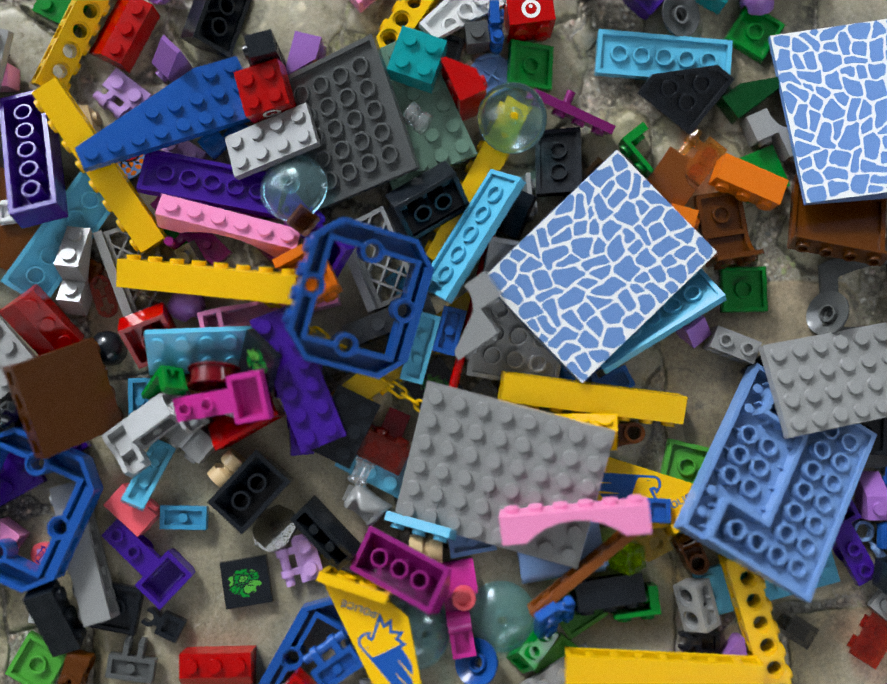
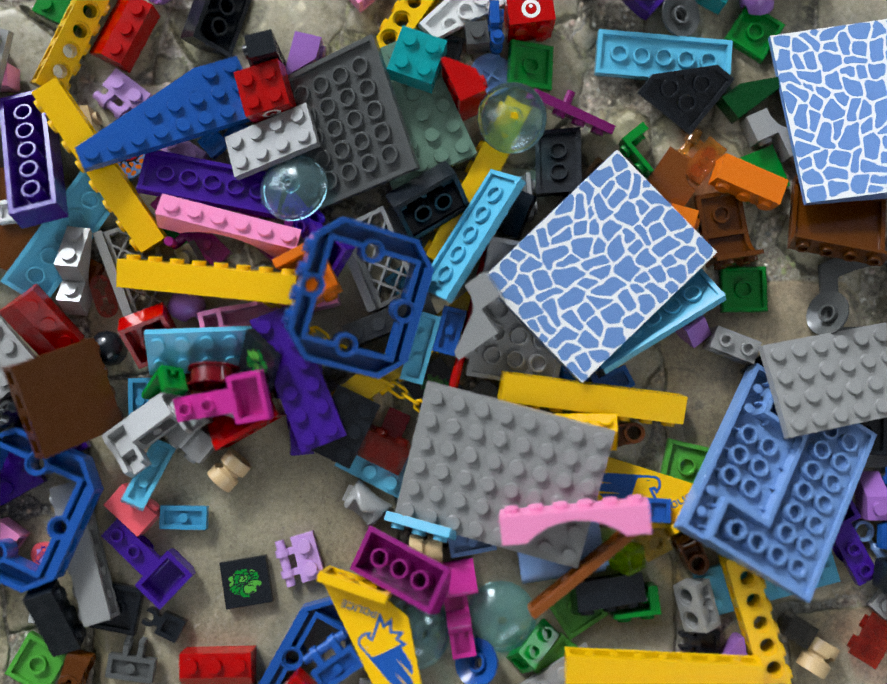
(169, 61): medium lavender slope -> none
(250, 491): black slope -> none
(274, 529): clear smoke piece -> none
(303, 220): reddish brown plate -> none
(326, 533): black brick -> none
(361, 472): clear bush -> none
(417, 118): clear wheel -> none
(463, 598): coral tile -> none
(550, 616): blue plate -> none
(817, 657): none -> tan wheel

